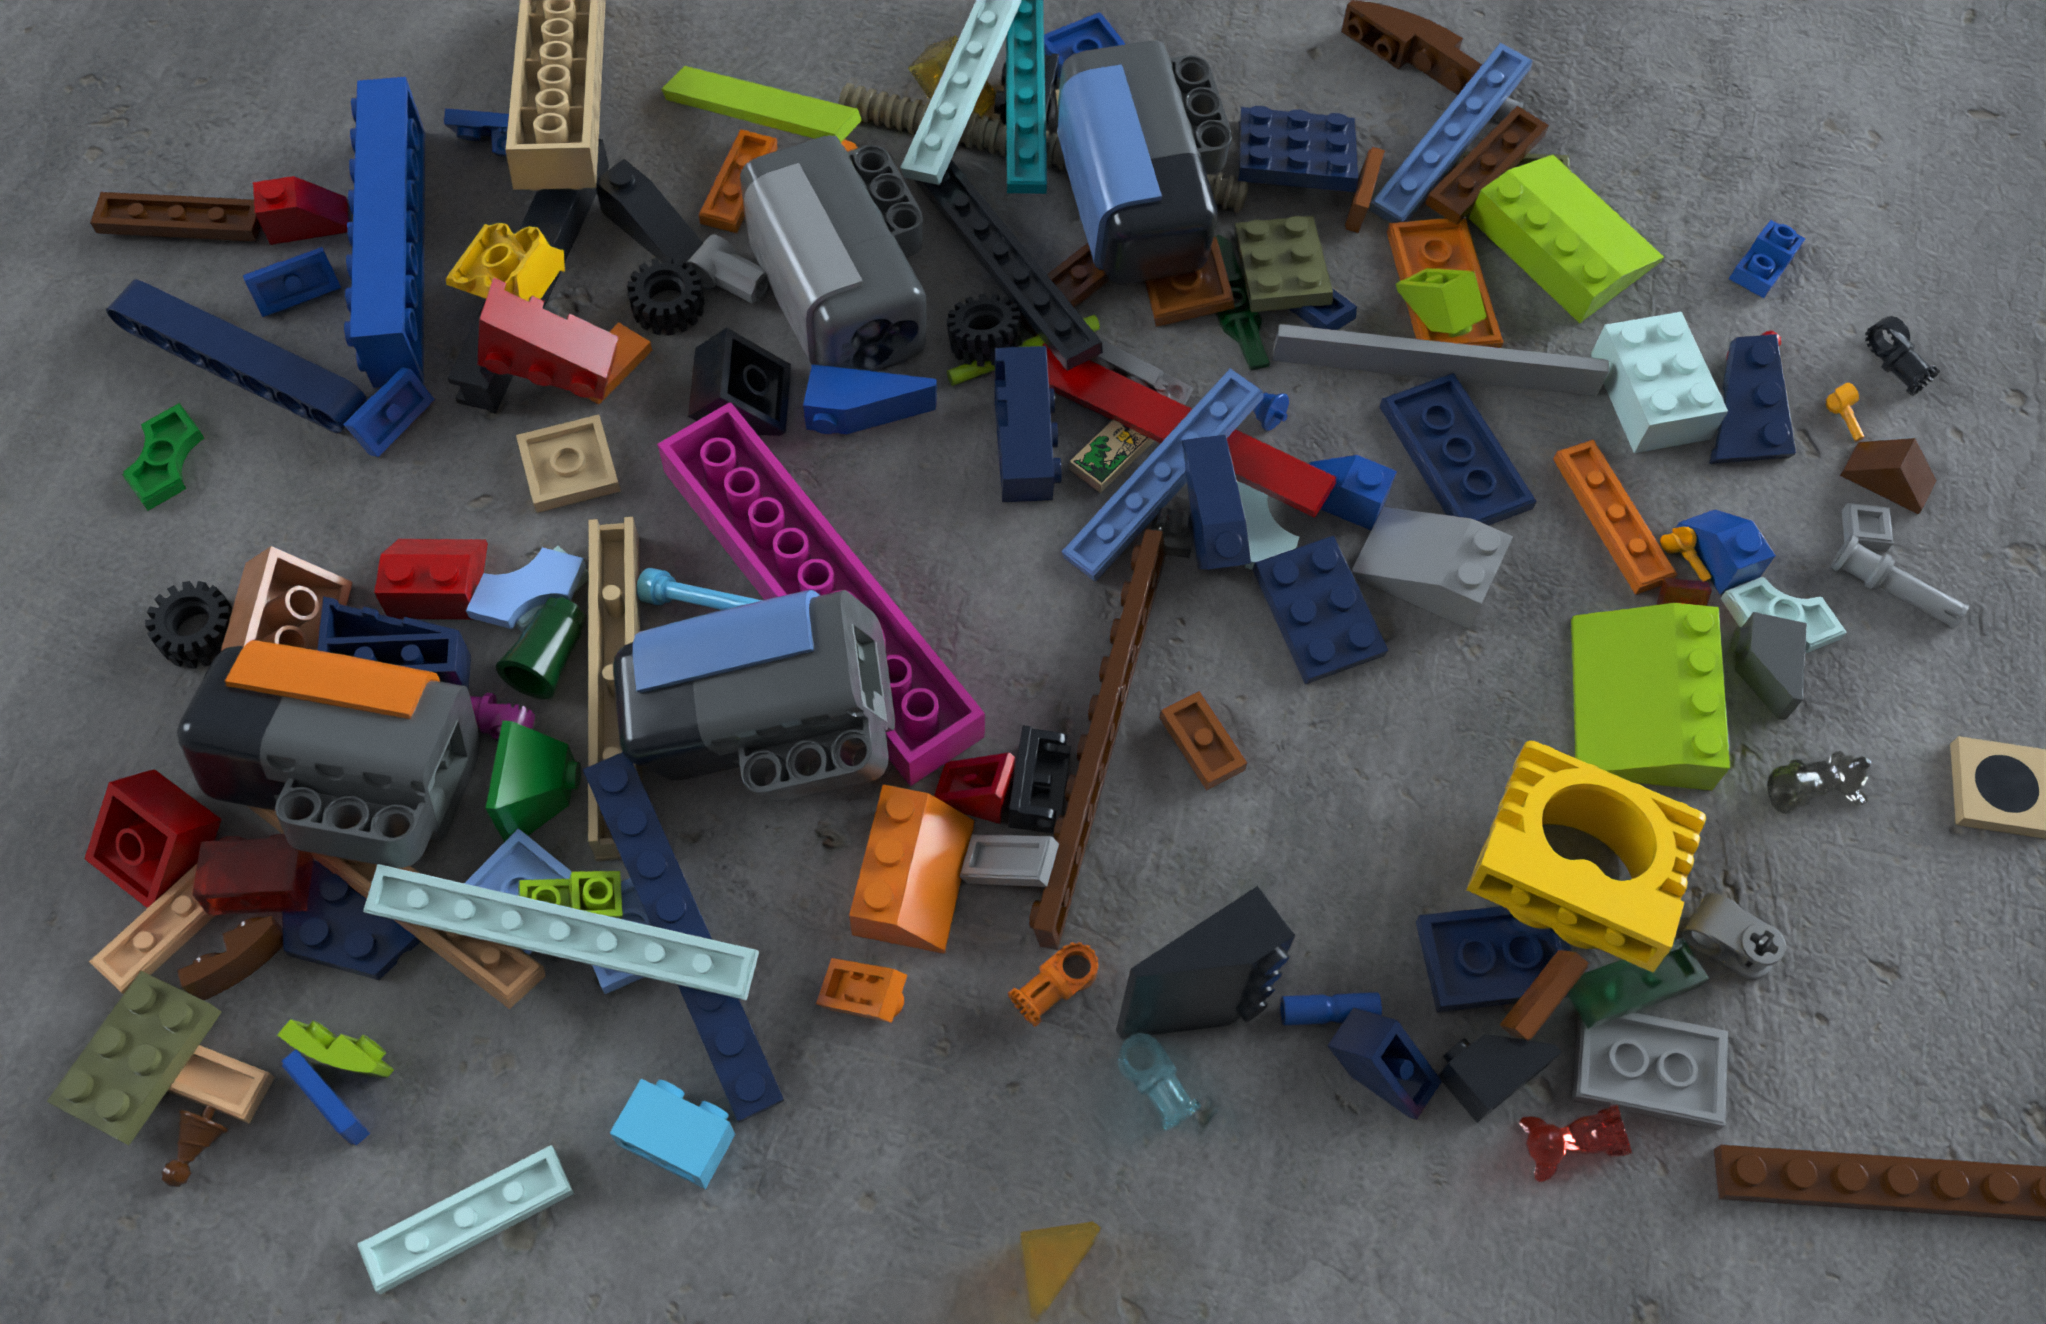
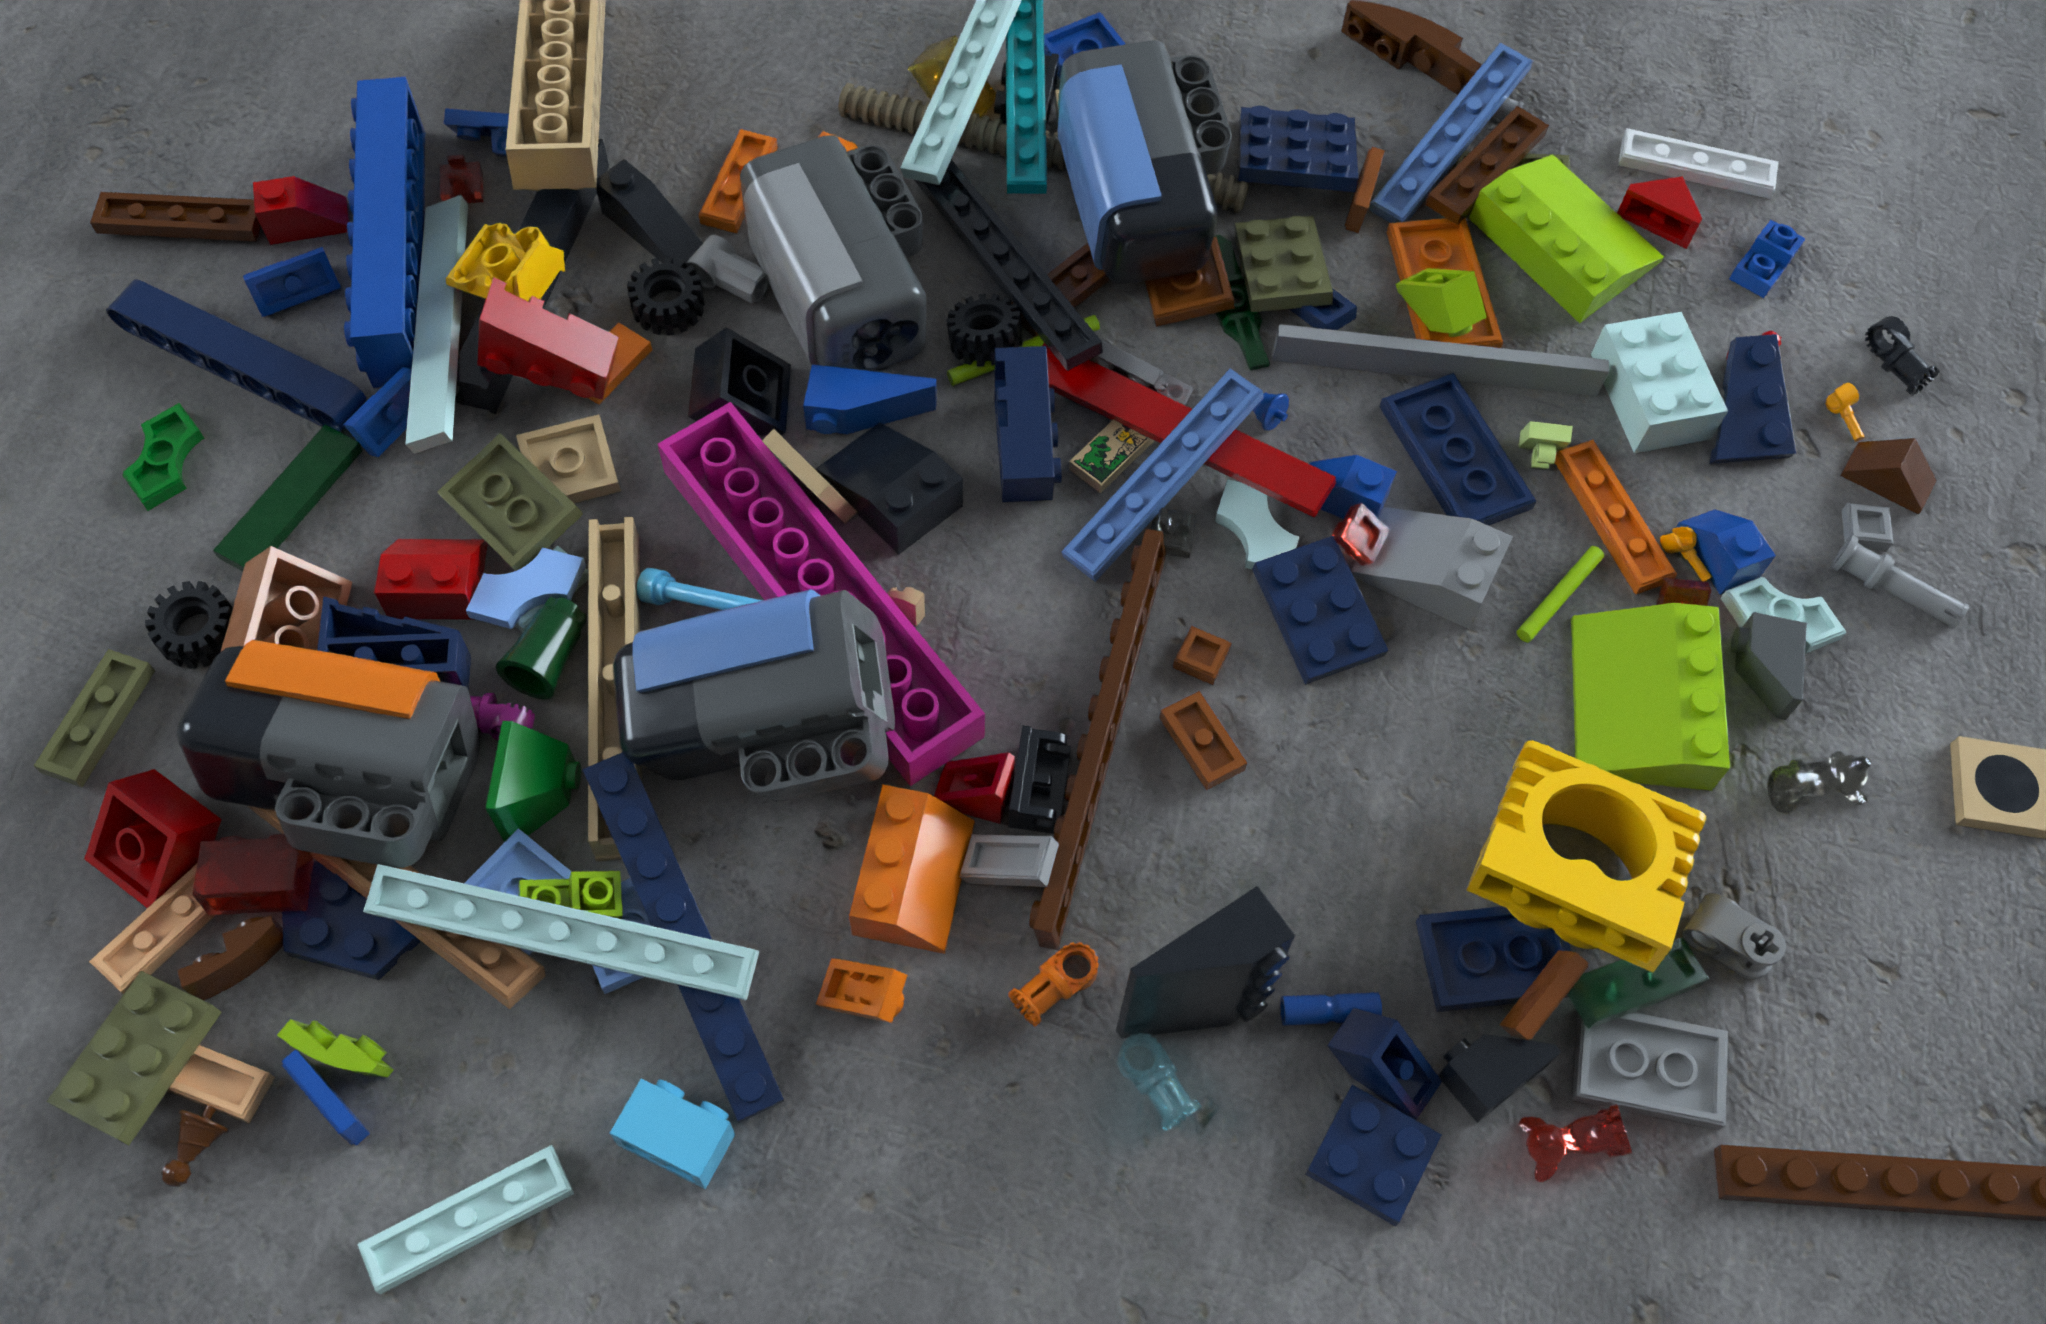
(94, 718): none -> olive plate
(289, 497): none -> dark green tile
(437, 328): none -> light aqua tile
(461, 179): none -> clear red tile
(510, 502): none -> olive plate
(761, 104): lime tile -> none
(809, 476): none -> tan tile
(894, 485): none -> black slope
(910, 603): none -> tan tile
(1050, 1259): clear yellow slope -> none
(1202, 655): none -> dark orange tile
(1215, 504): dark blue slope -> none
(1361, 534): none -> clear red tile
(1373, 1155): none -> dark blue plate
(1545, 441): none -> yellowish green tile
(1560, 594): none -> lime bar
(1663, 209): none -> red slope
(1698, 163): none -> white tile

